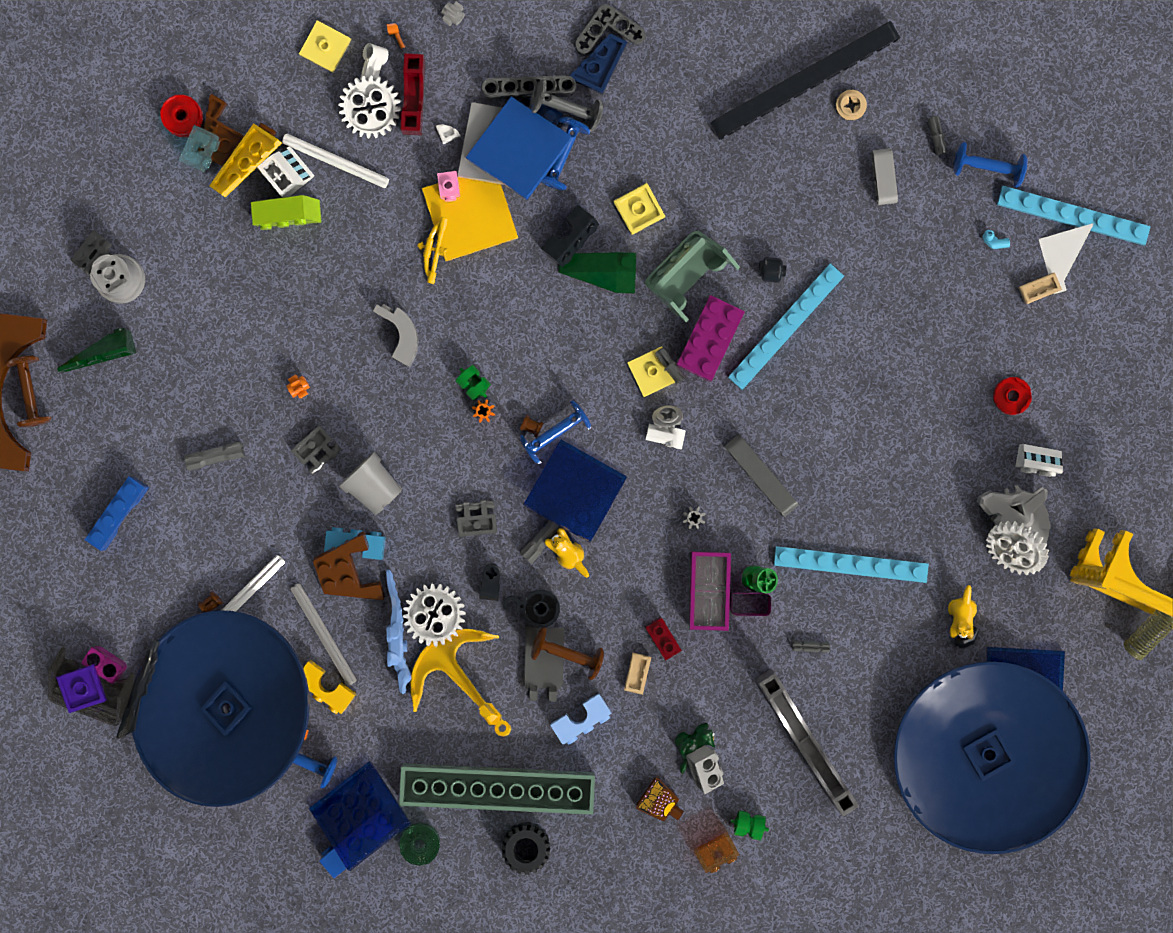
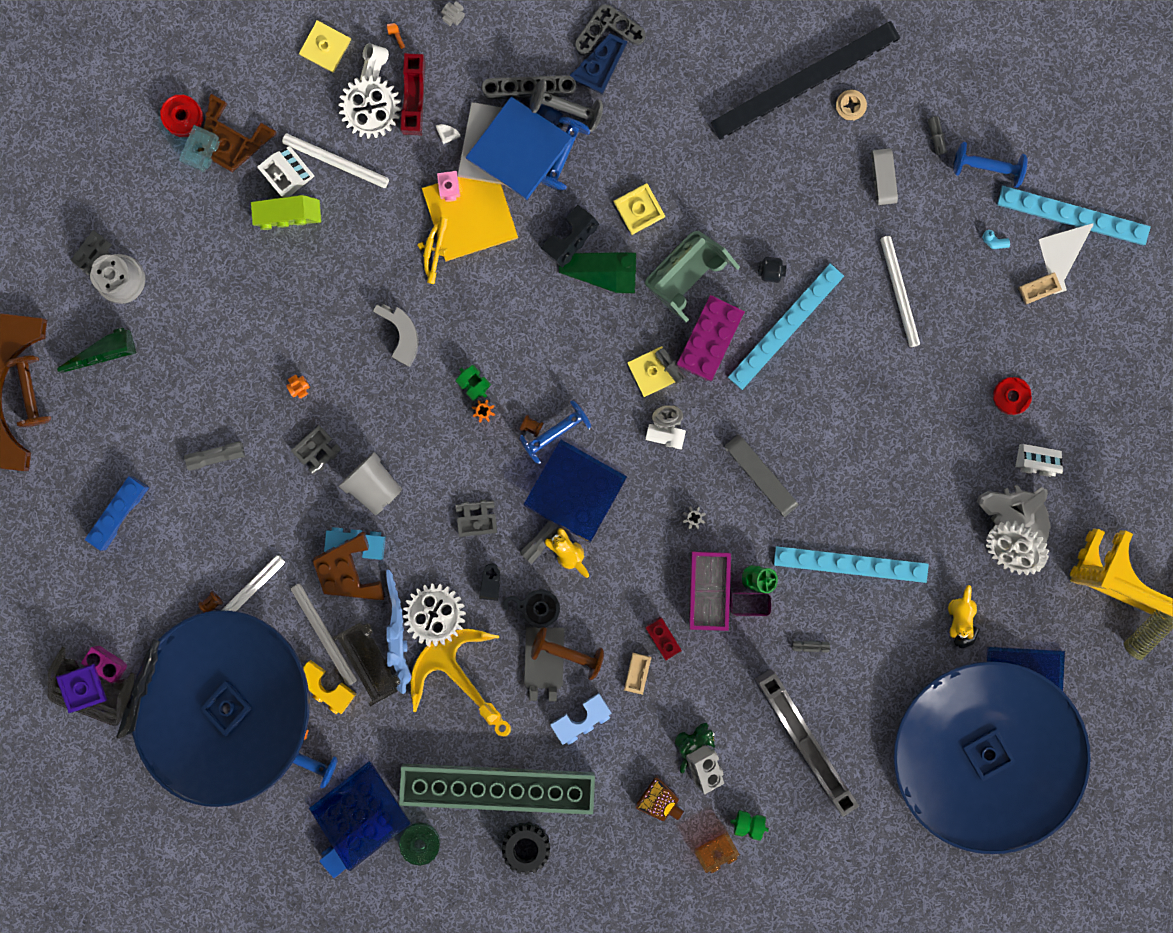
(245, 158): yellow wing -> none
(368, 662): none -> clear smoke windscreen
(900, 291): none -> white axle

